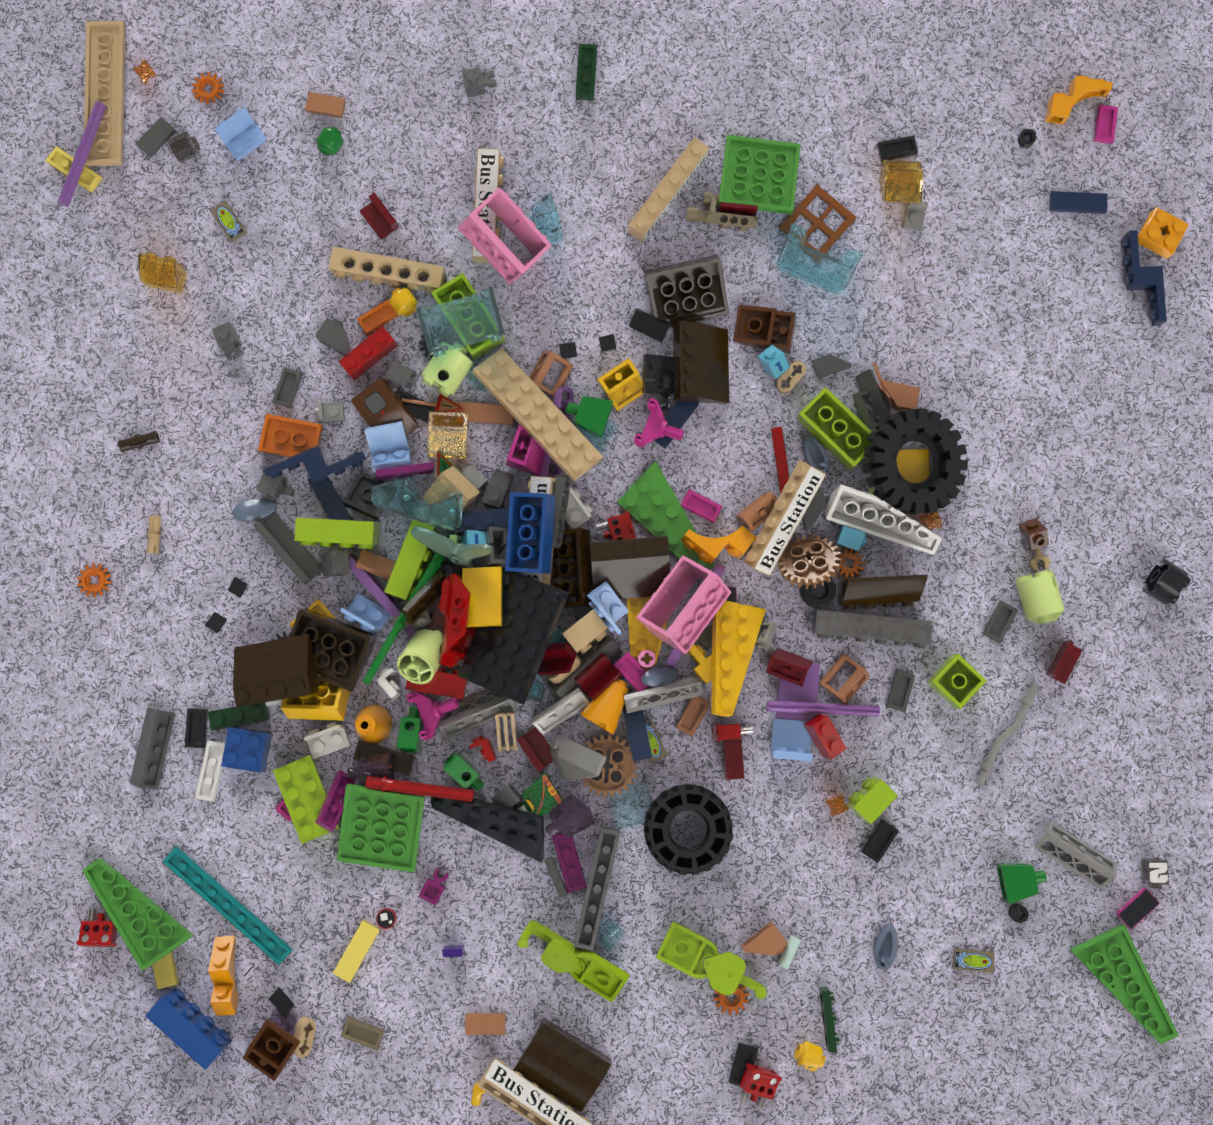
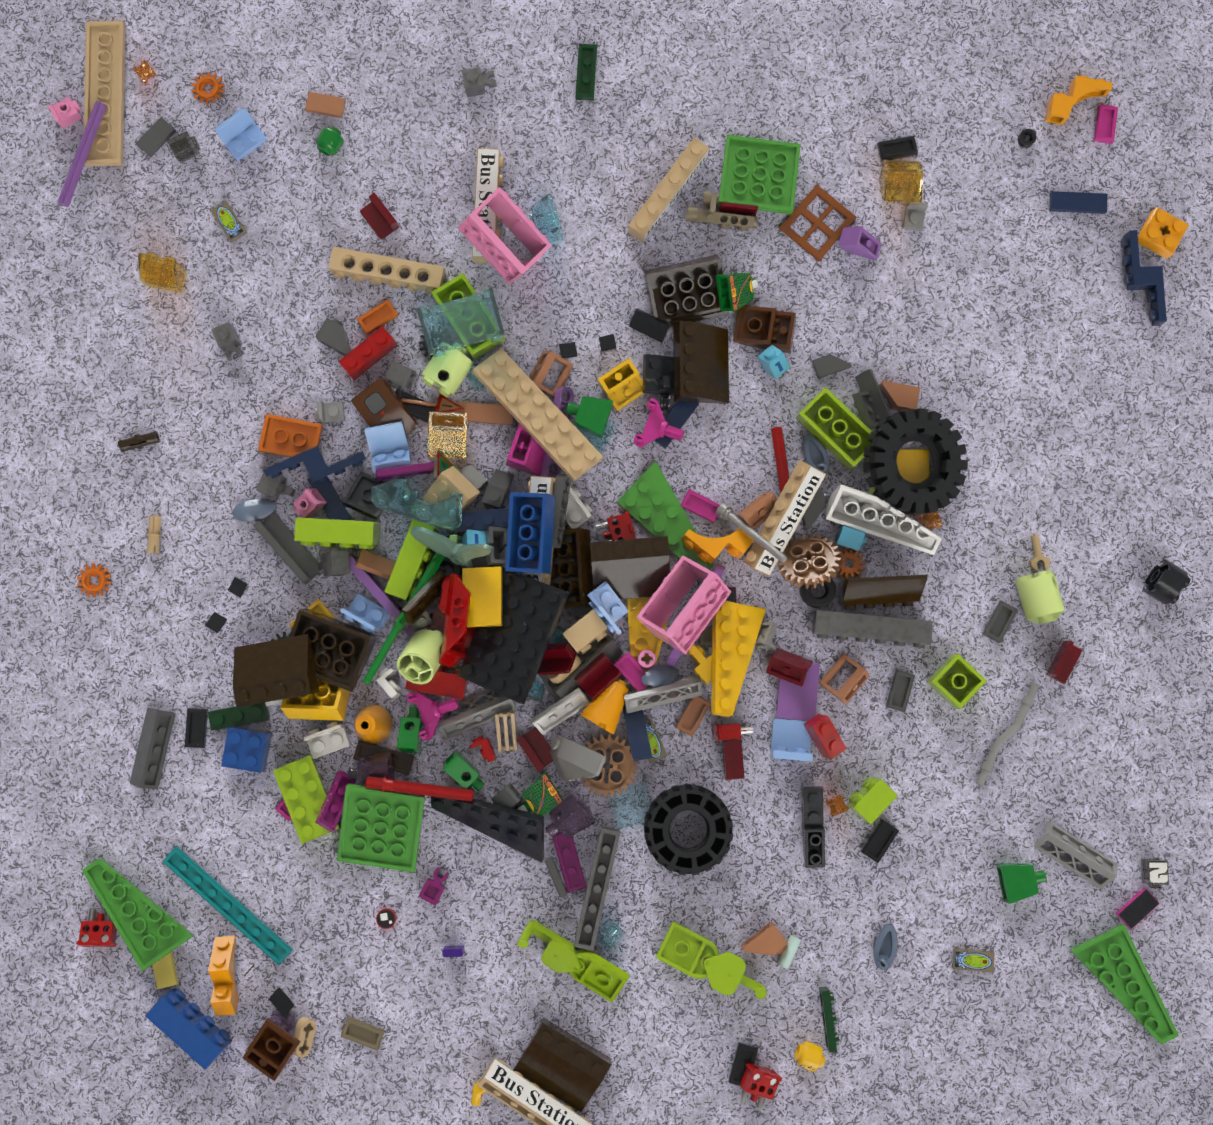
(63, 161): light yellow tile -> none
(66, 112): none -> bright pink brick
(210, 771): white tile -> none
(287, 388): dark grey tile -> none
(309, 503): none -> bright pink brick
(356, 951): light yellow tile -> none
(403, 302): yellow head -> none
(485, 1023): nougat tile -> none
(726, 512): none -> light grey piece
(735, 290): none -> green torso
(736, 1002): orange gear -> none
(794, 380): tan beam -> none
(813, 827): none -> black slope
(815, 266): clear light blue windscreen -> none
(822, 708): medium lavender axle -> none
(859, 242): none -> medium lavender slope
(887, 397): nougat piece -> none
(1025, 913): black bush -> none
(1035, 533): reddish brown bracket -> none

